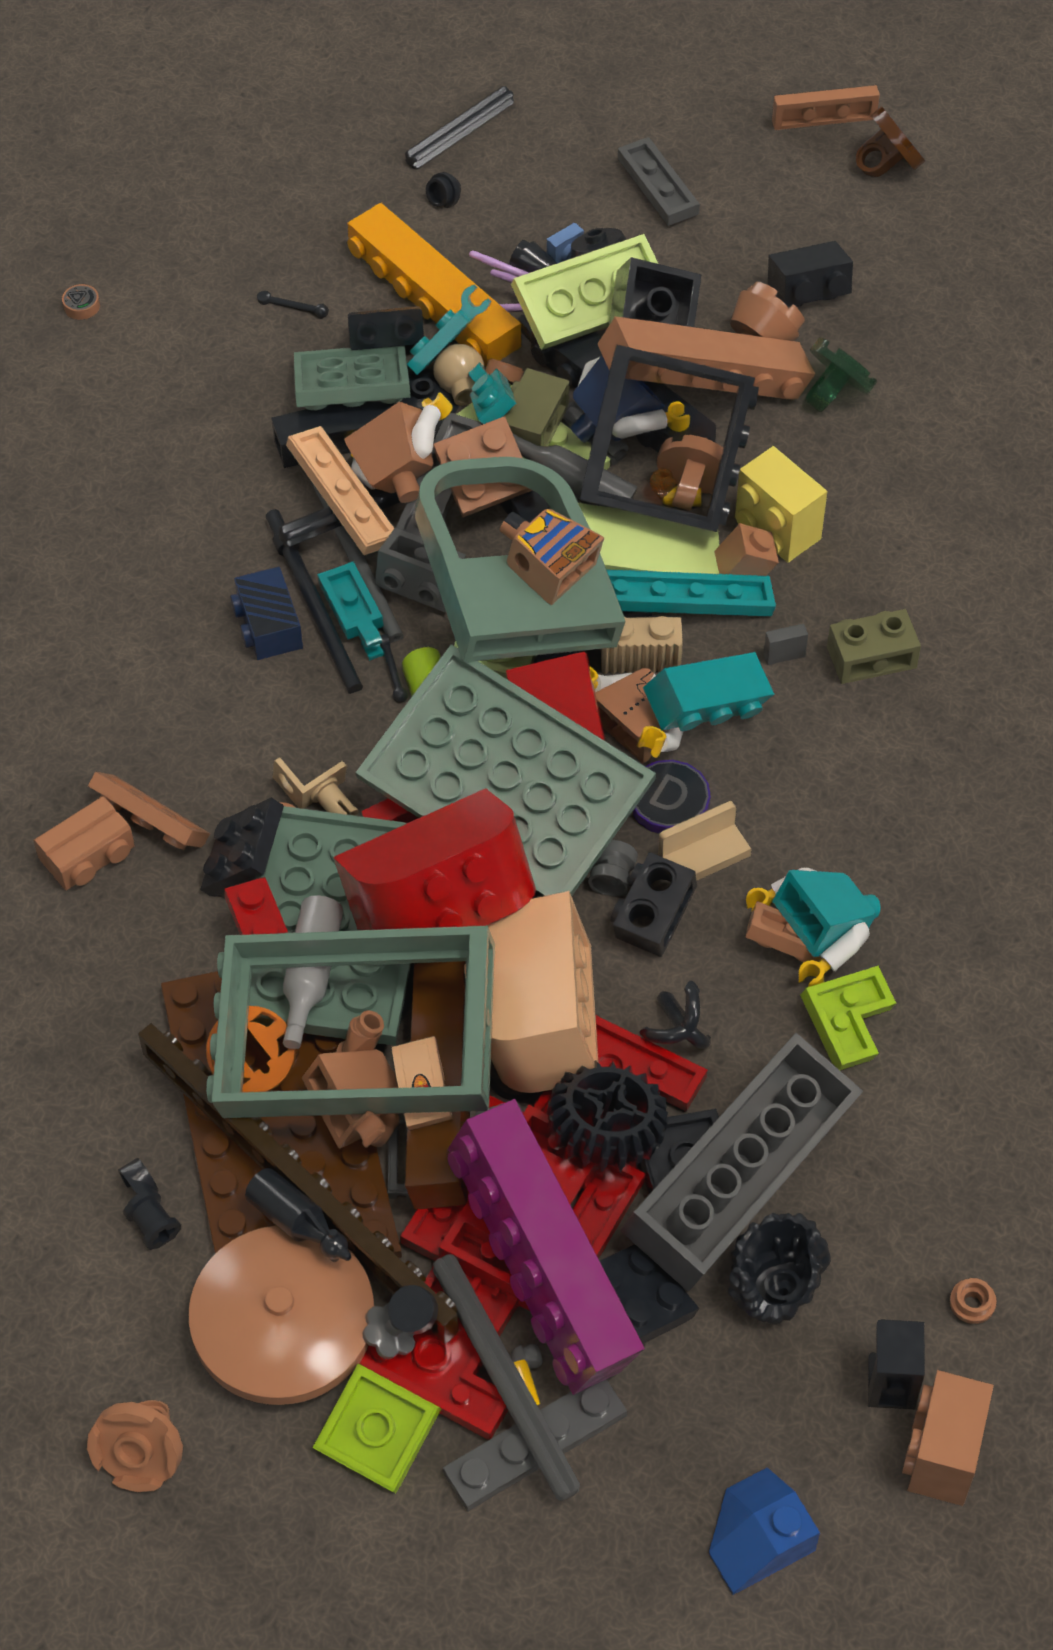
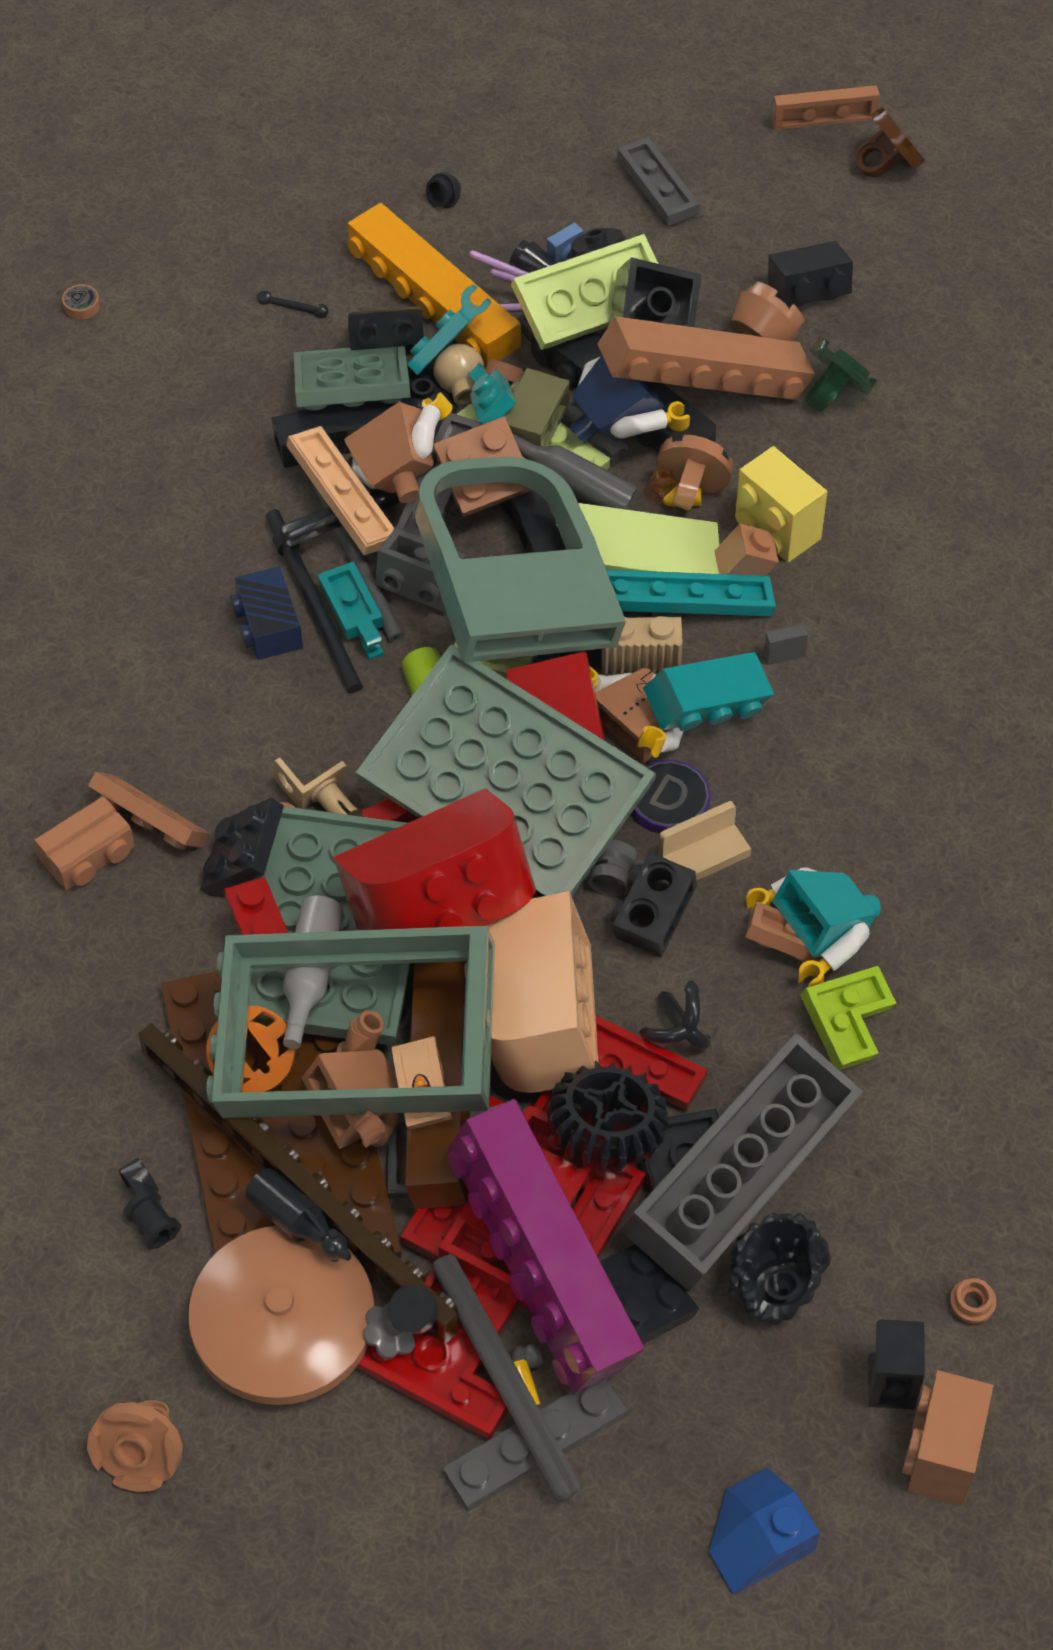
(377, 1428): lime plate -> none
(399, 694): black hinge -> none
(459, 127): axle -> none
(550, 551): nougat torso -> none
(727, 470): black window -> none
(873, 646): olive brick -> none

